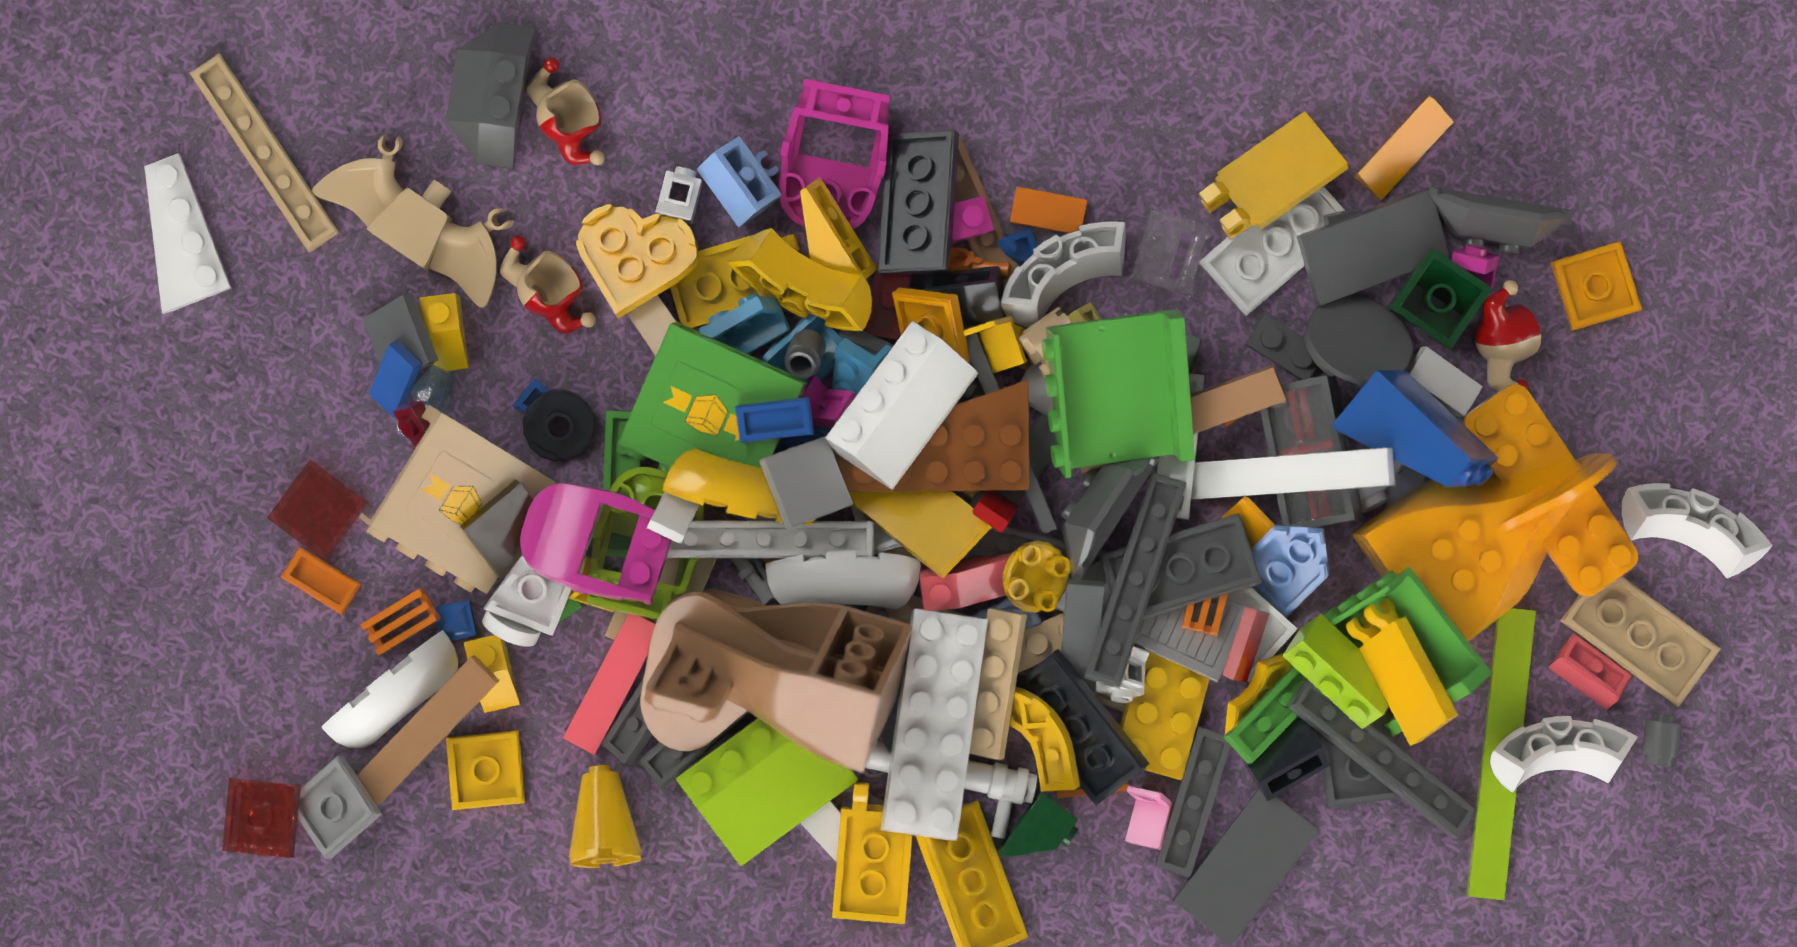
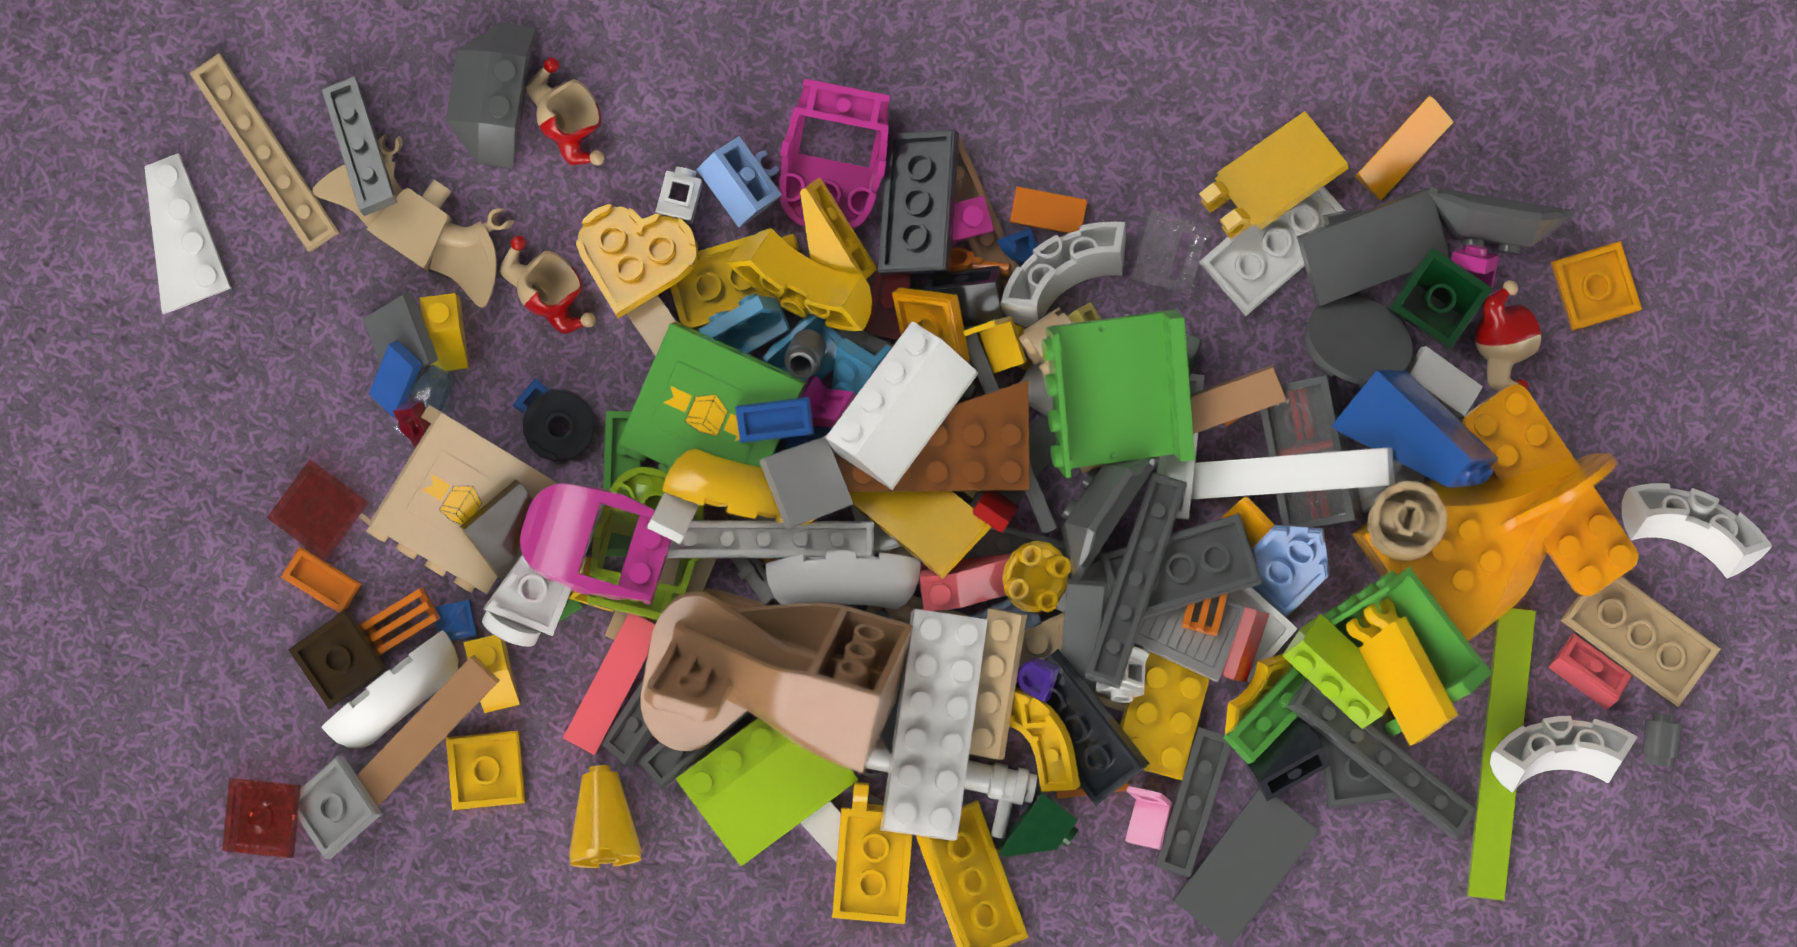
(338, 658): none -> dark brown tile
(359, 146): none -> plate
(1038, 678): none -> dark purple tile
(1282, 347): dark grey plate -> none
(1406, 521): none -> tan brick

